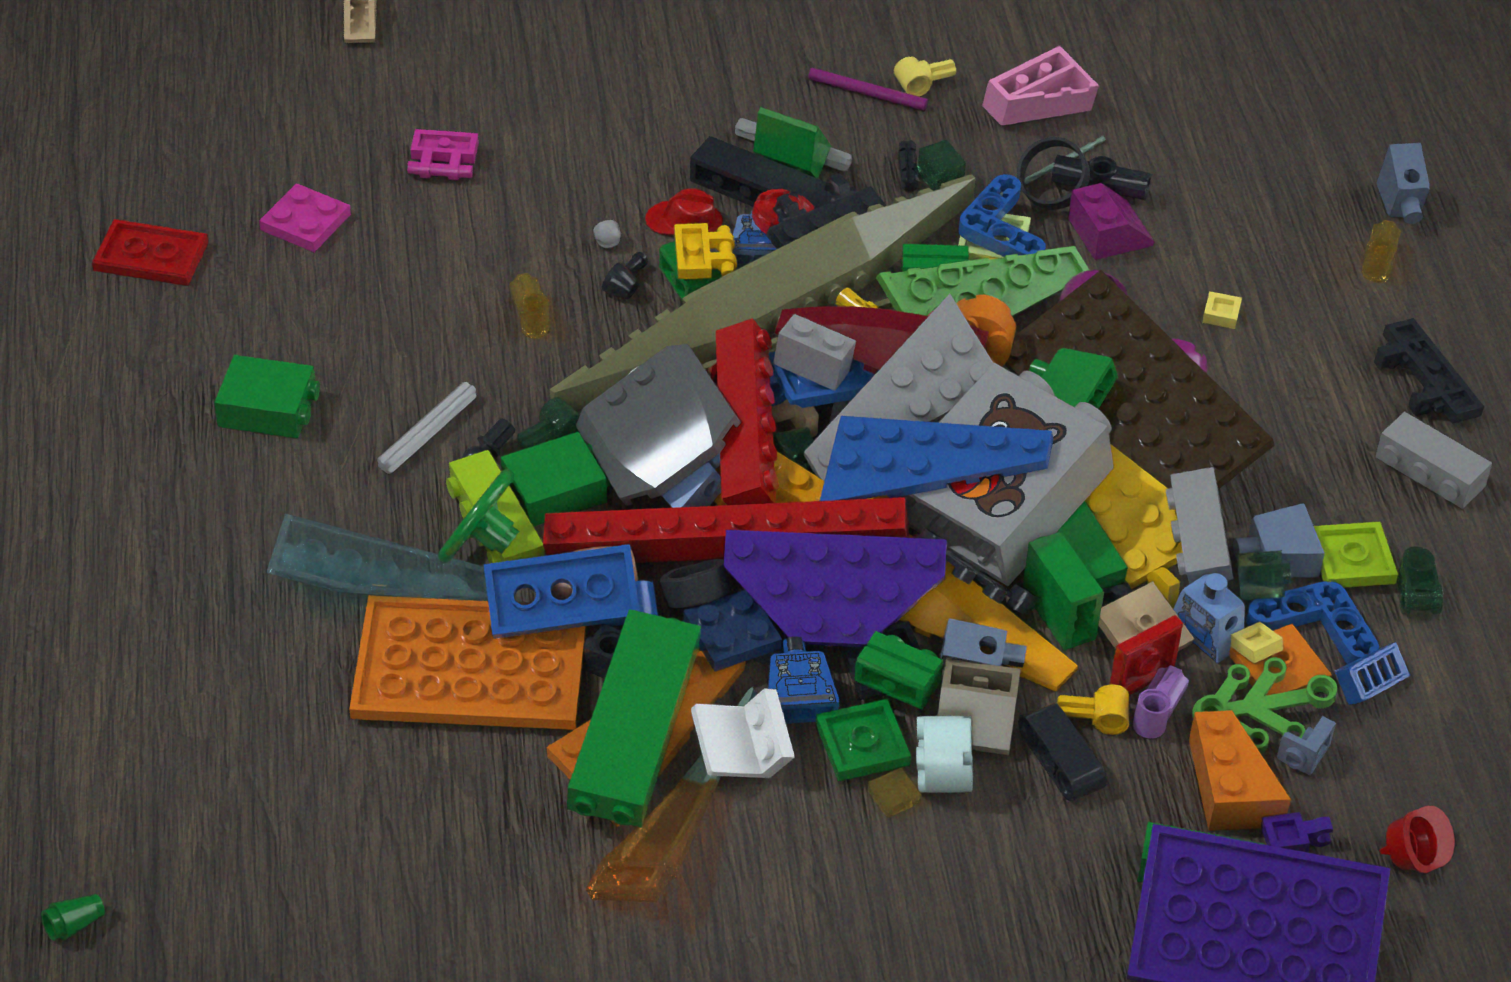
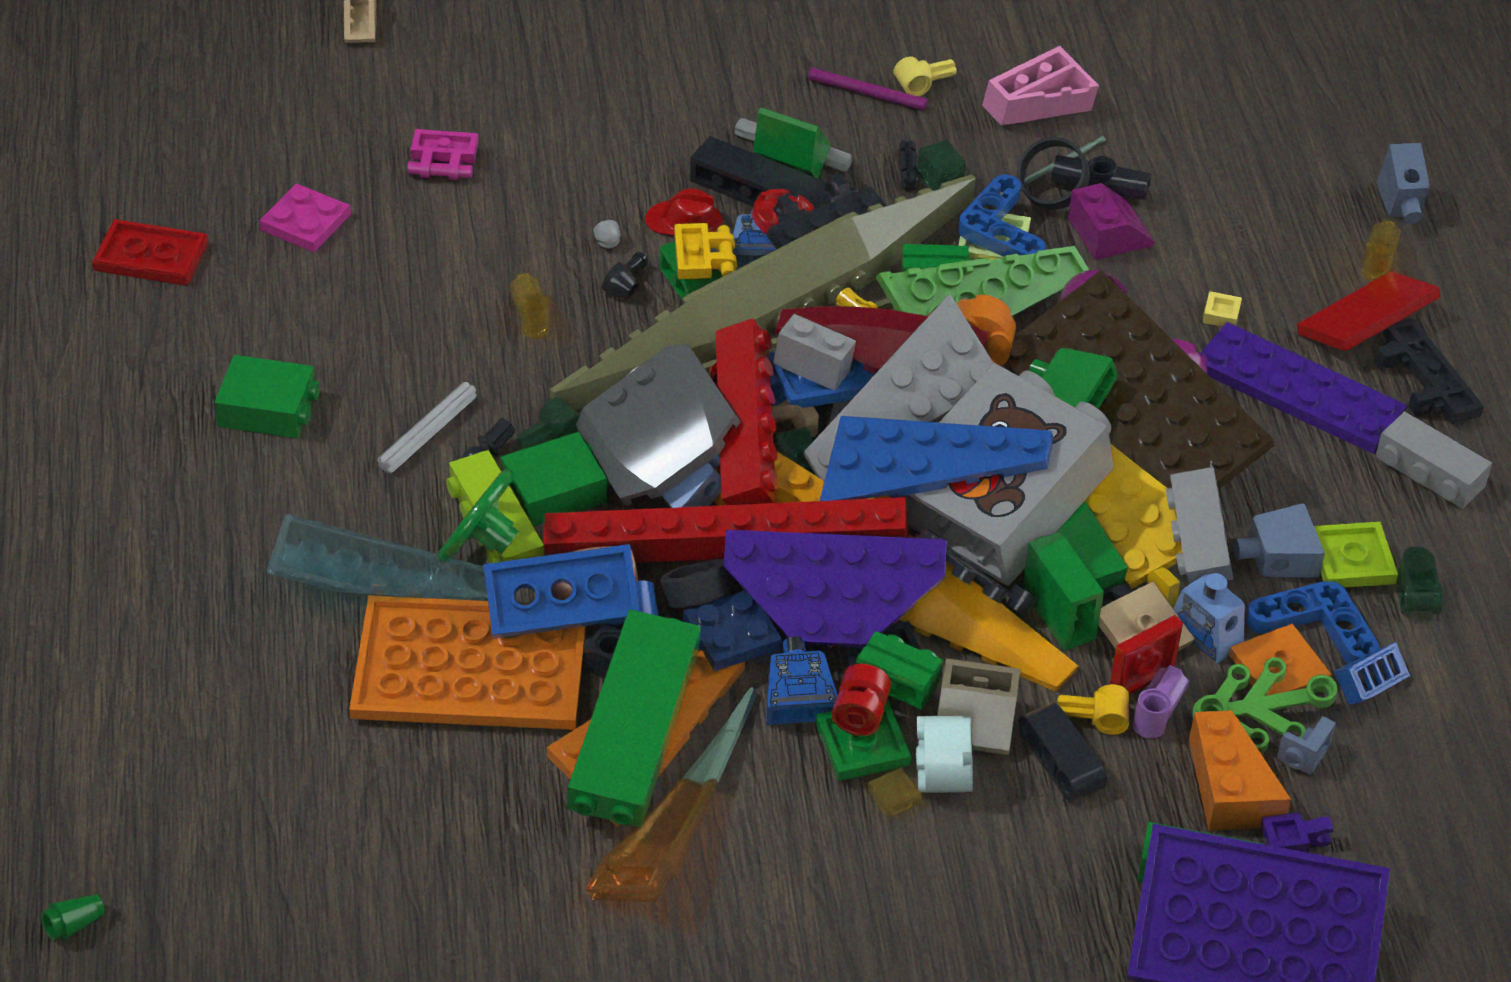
(744, 739): white bracket -> none
(861, 699): none -> red wheel
(964, 639): sand blue torso -> none
(1256, 642): light yellow tile -> none
(1263, 575): clear green brick -> none
(1300, 387): none -> dark purple plate
(1368, 311): none -> red tile
(1420, 840): red piece -> none

